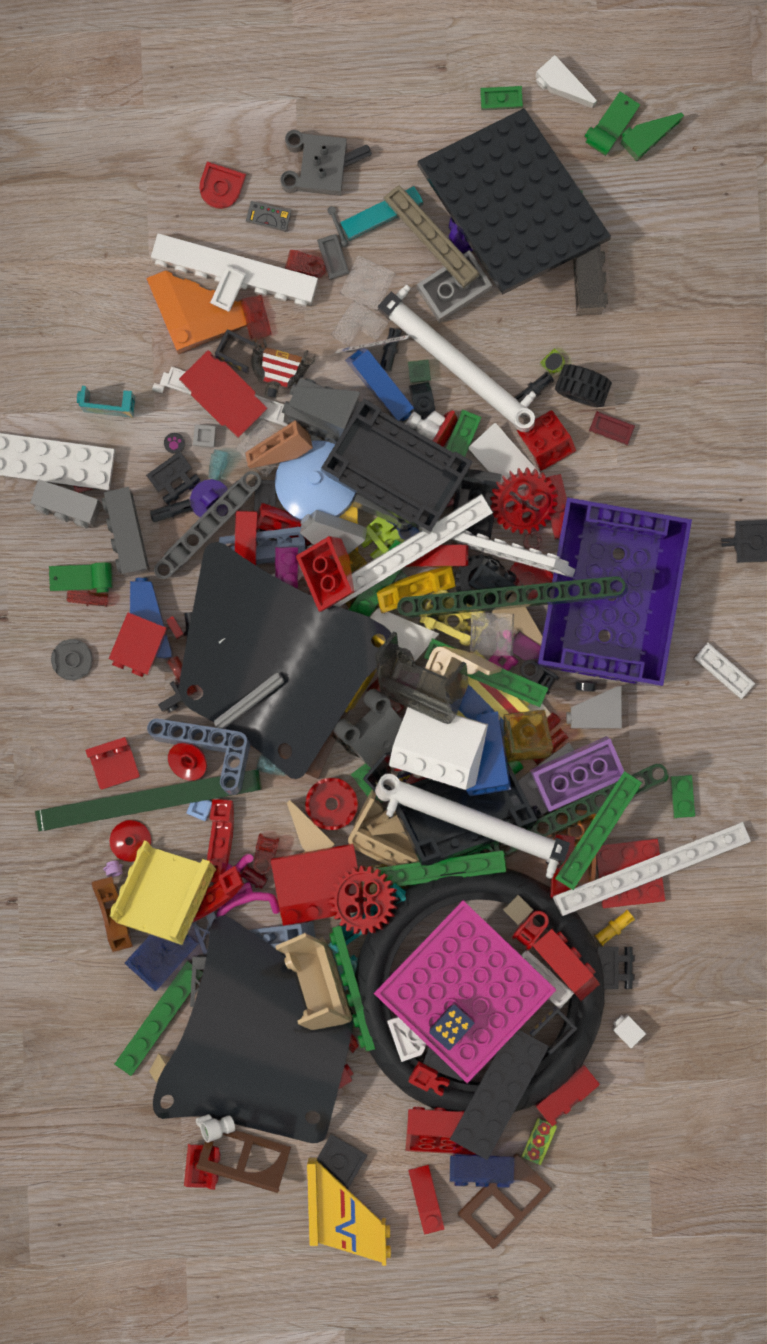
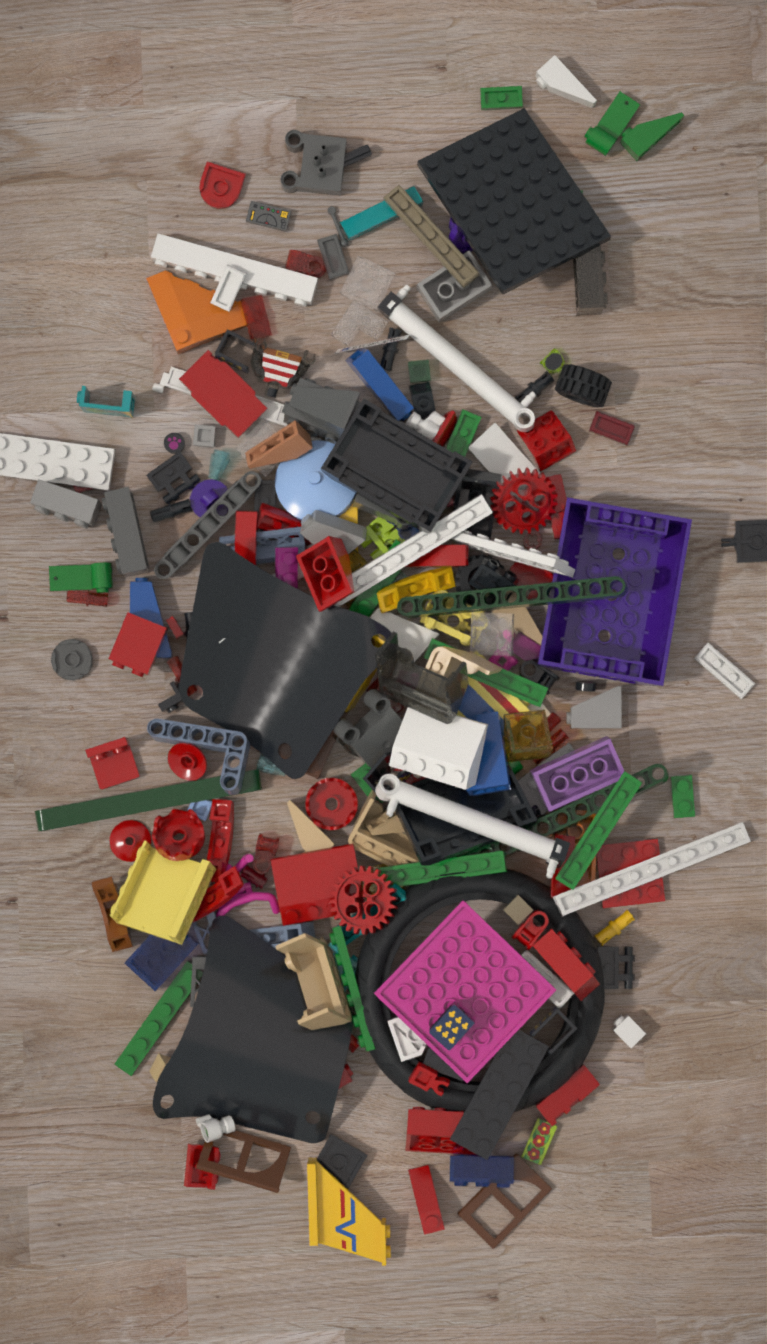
(113, 869): lavender plate -> none
(174, 823): none -> red plate
(249, 701): light grey axle -> none

